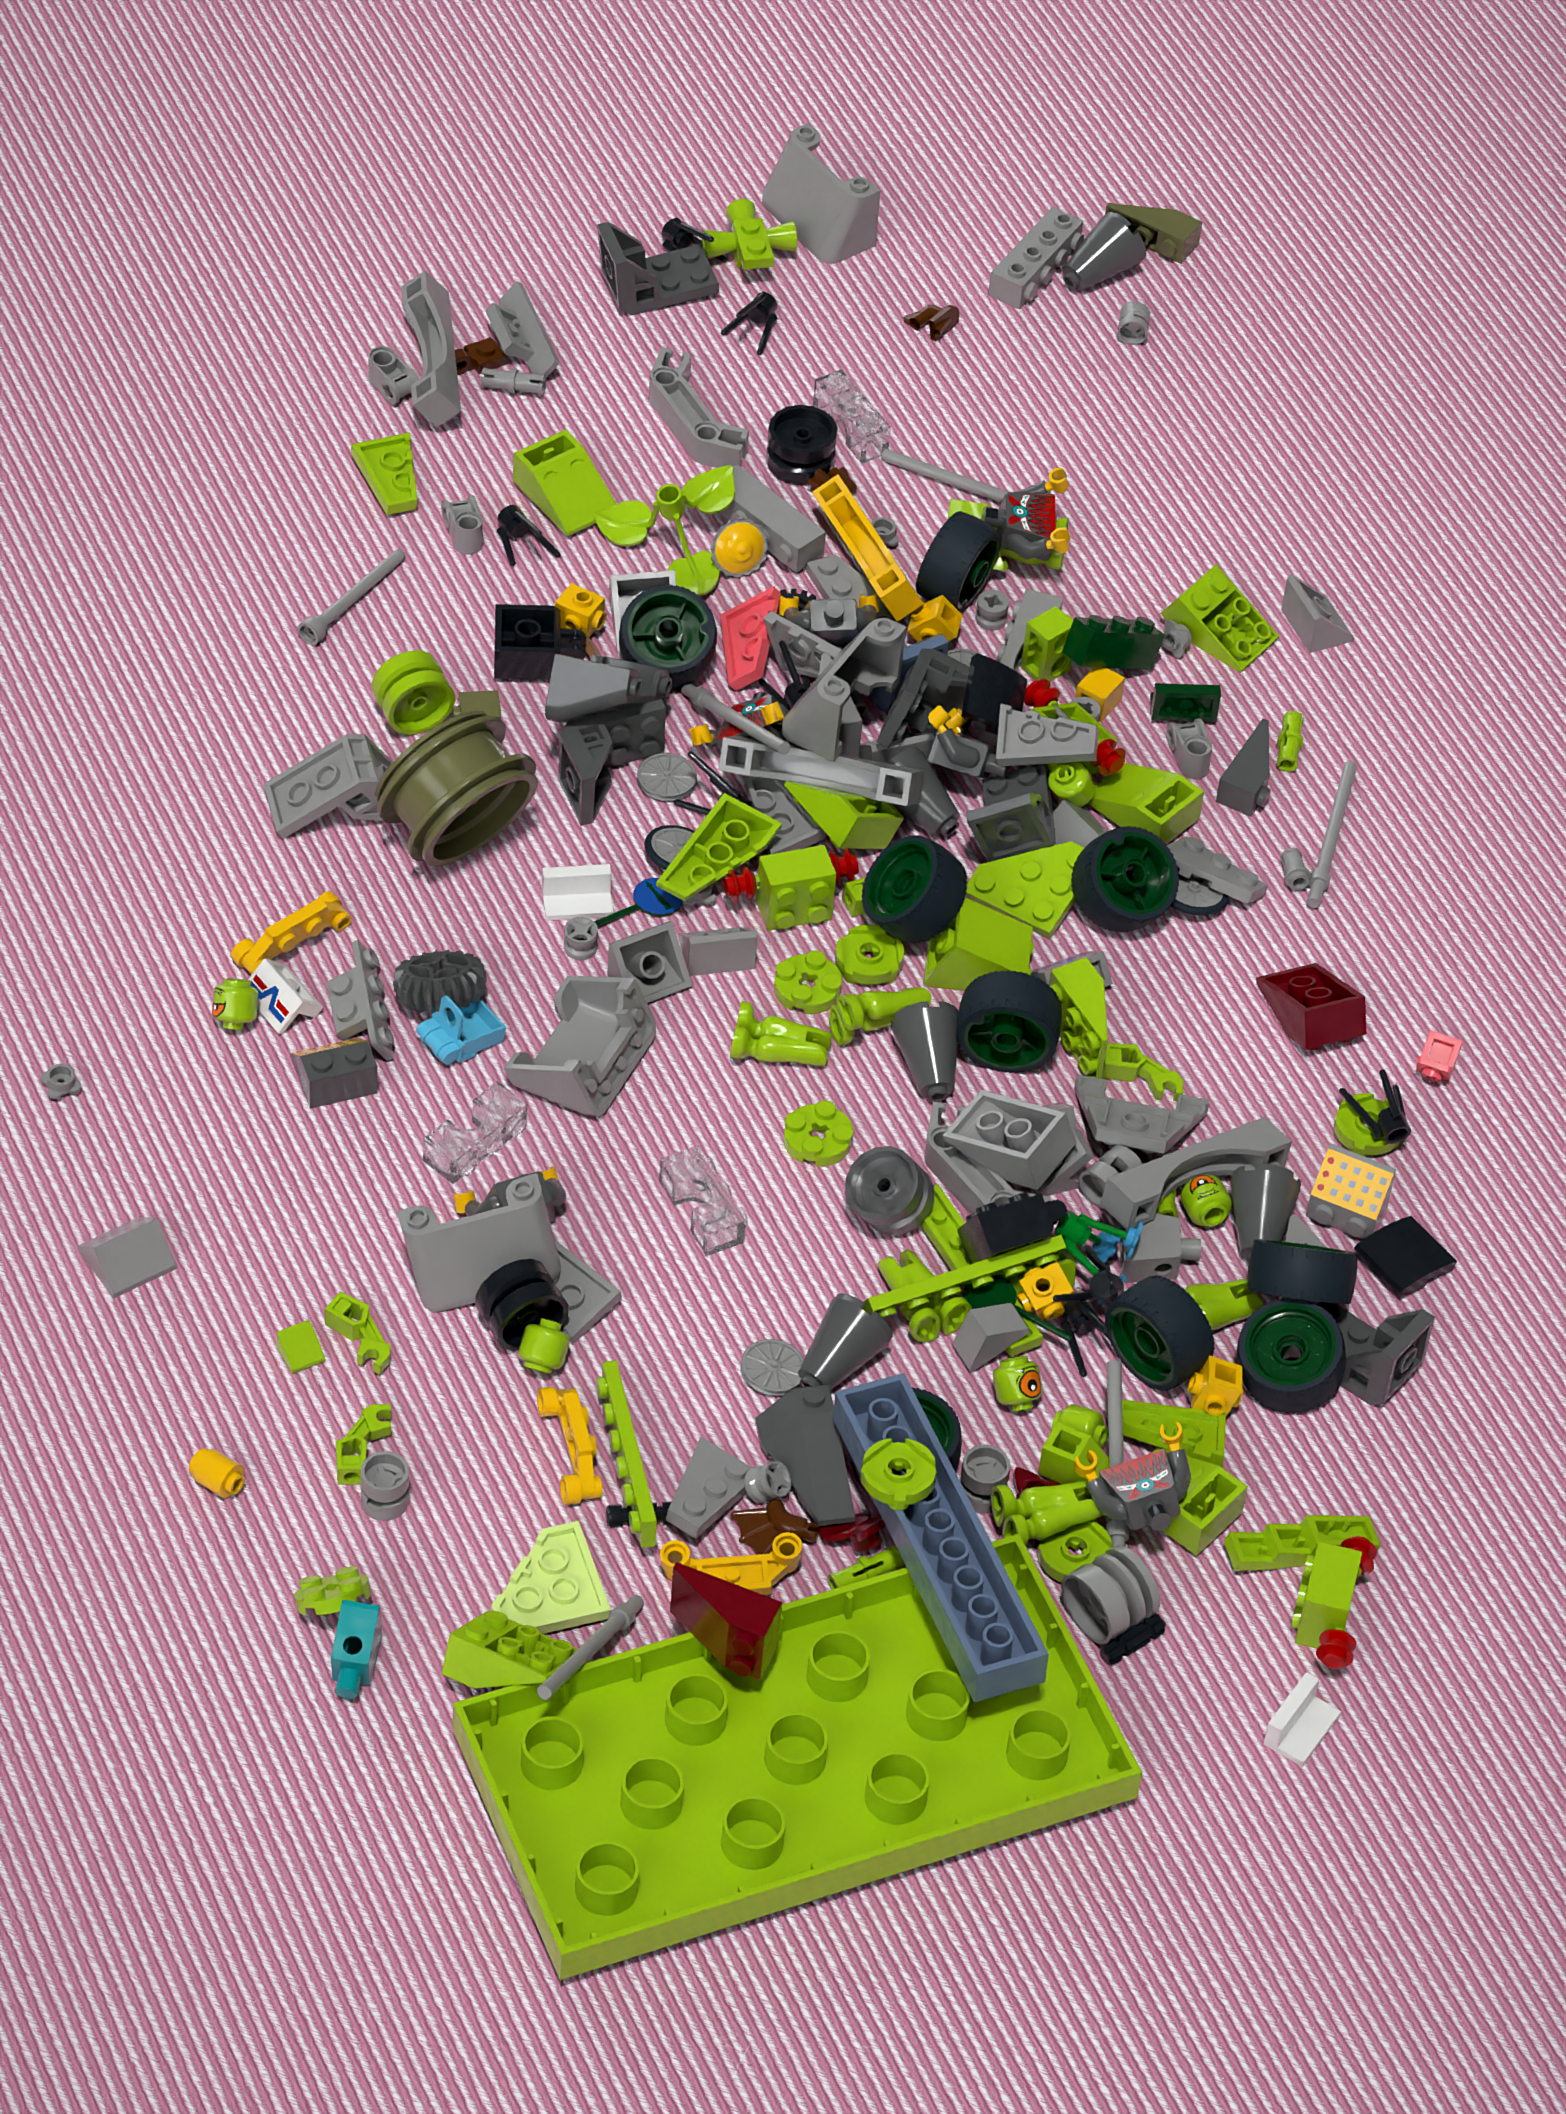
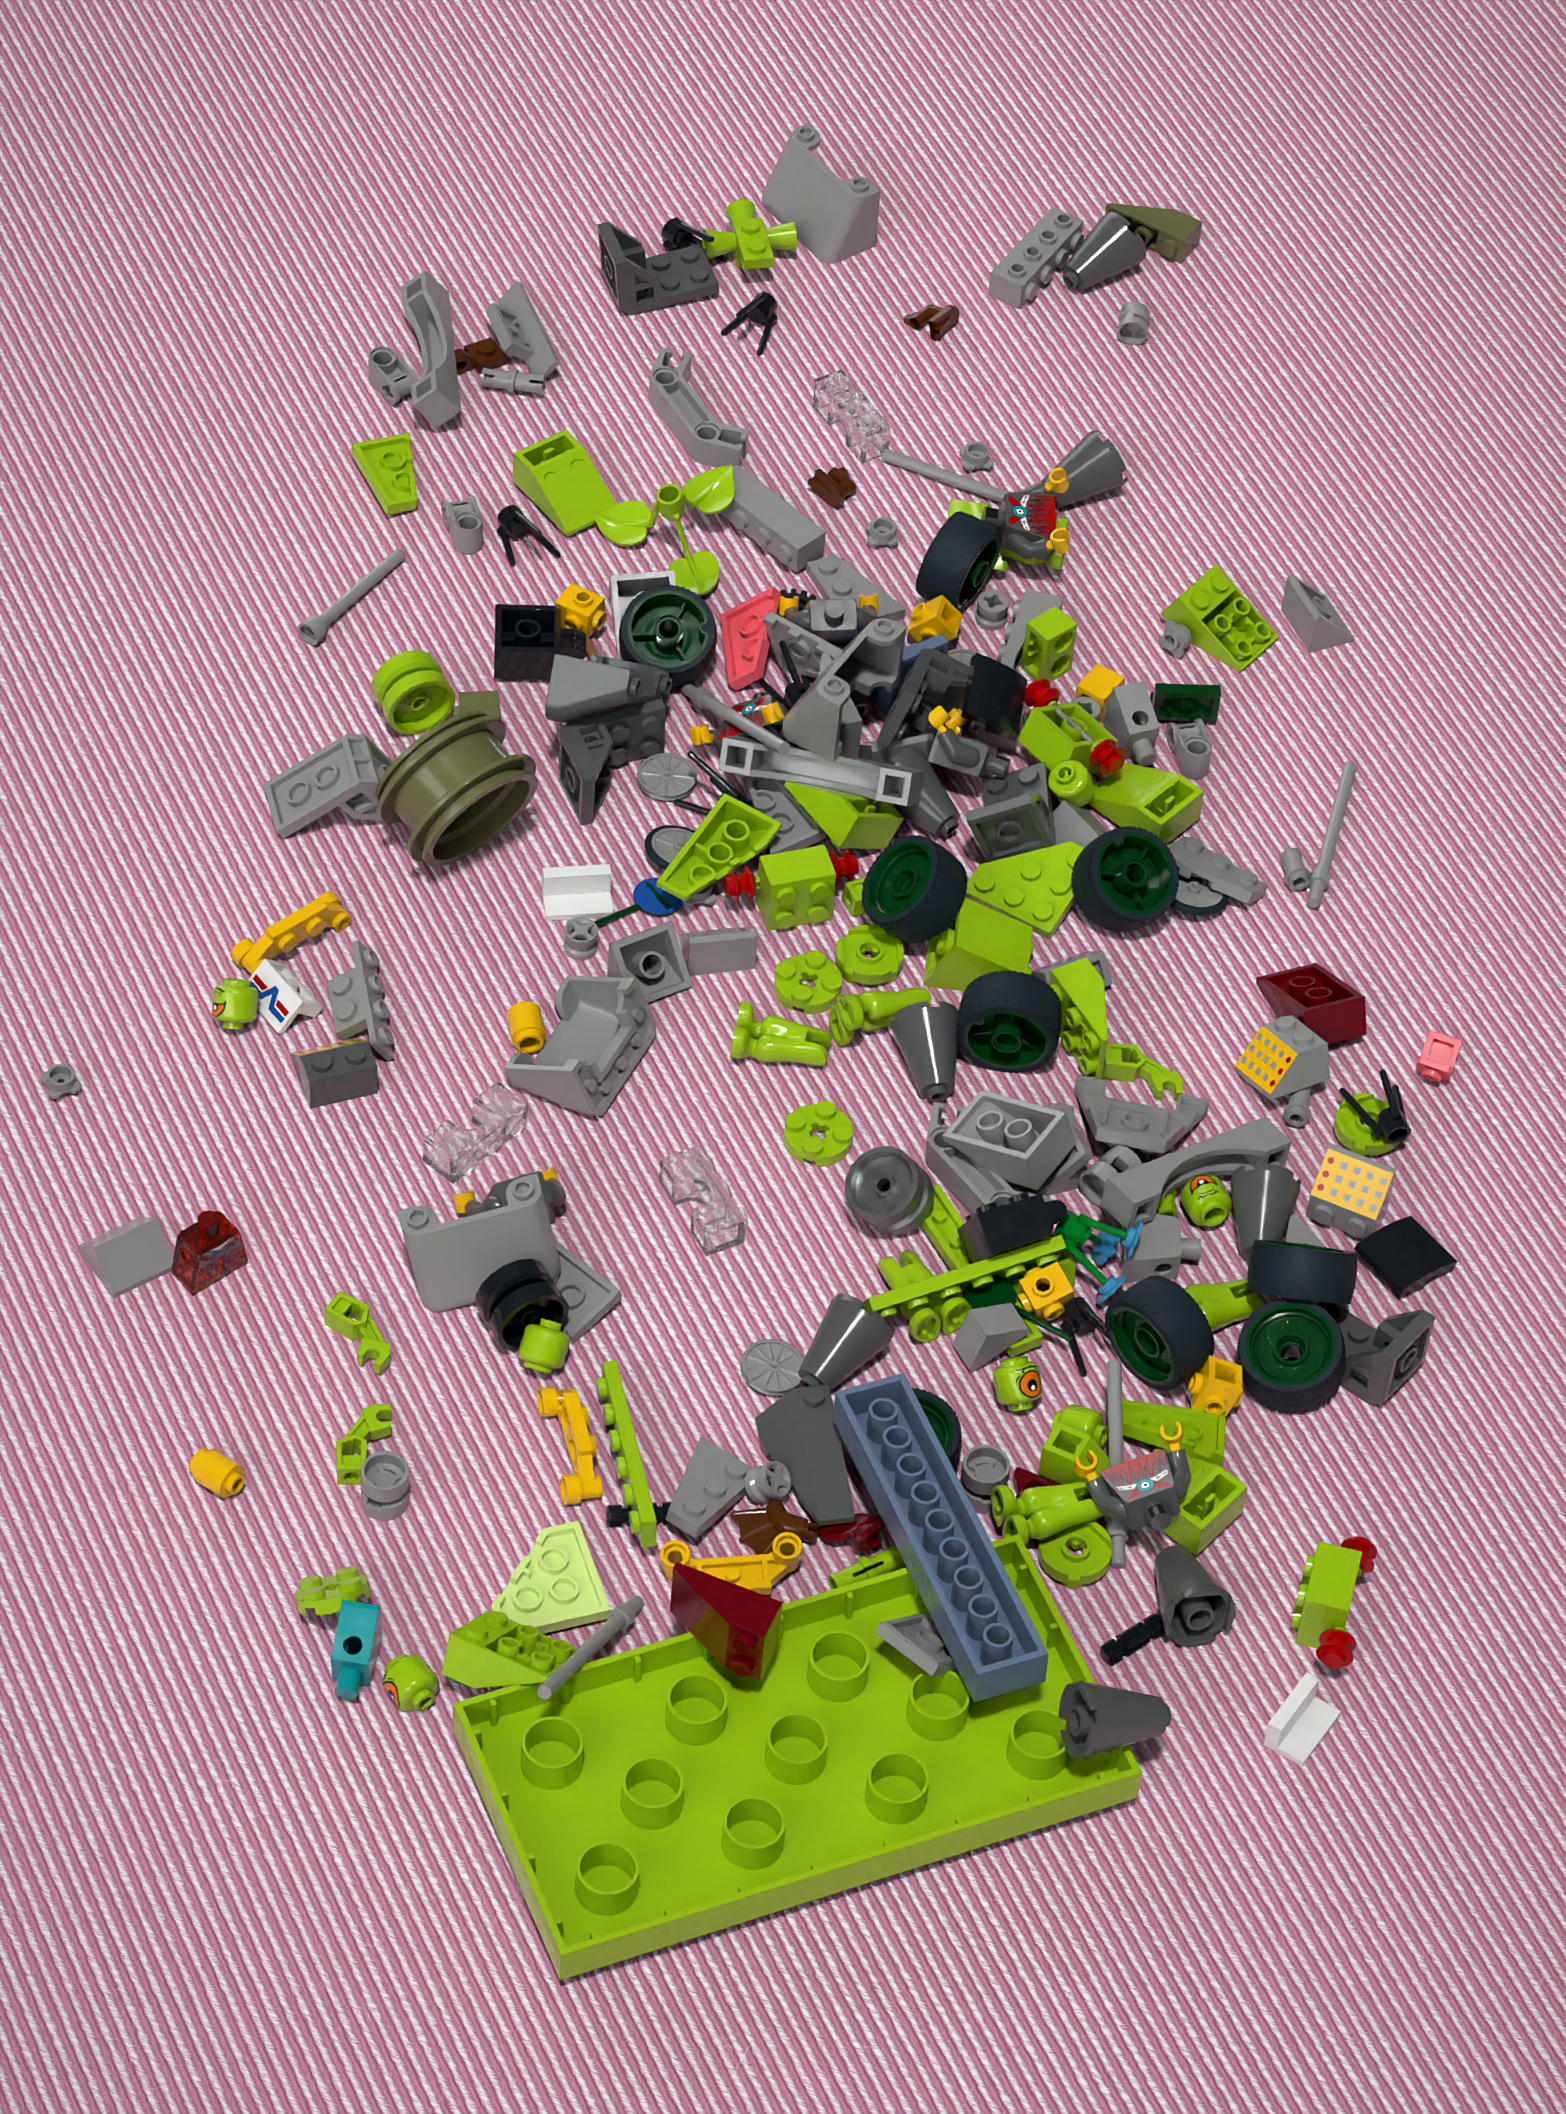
(207, 1252): none -> clear red torso
(299, 1346): lime slope -> none
(410, 1682): none -> lime head
(430, 976): dark grey gear -> none
(461, 1031): medium azure piece -> none
(526, 1026): none -> yellow brick
(739, 547): yellow piece -> none
(800, 443): black wheel -> none
(868, 548): yellow arch -> none
(895, 1489): lime plate -> none
(919, 1641): none -> light grey plate
(976, 456): none -> light grey plate
(1042, 740): light grey wing -> none
(1090, 470): none -> dark grey cone
(1103, 1284): black plant -> none
(1108, 1718): none -> dark grey cone
(1110, 1594): light grey wheel -> none
(1113, 642): dark green brick -> none
(1133, 722): none -> light grey torso
(1190, 1598): none -> dark grey cone
(1247, 777): dark grey slope -> none
(1284, 1058): none -> light grey slope
(1290, 741): lime pin -> none
(1290, 1544): lime slope -> none
(1298, 1110): none -> light grey pin

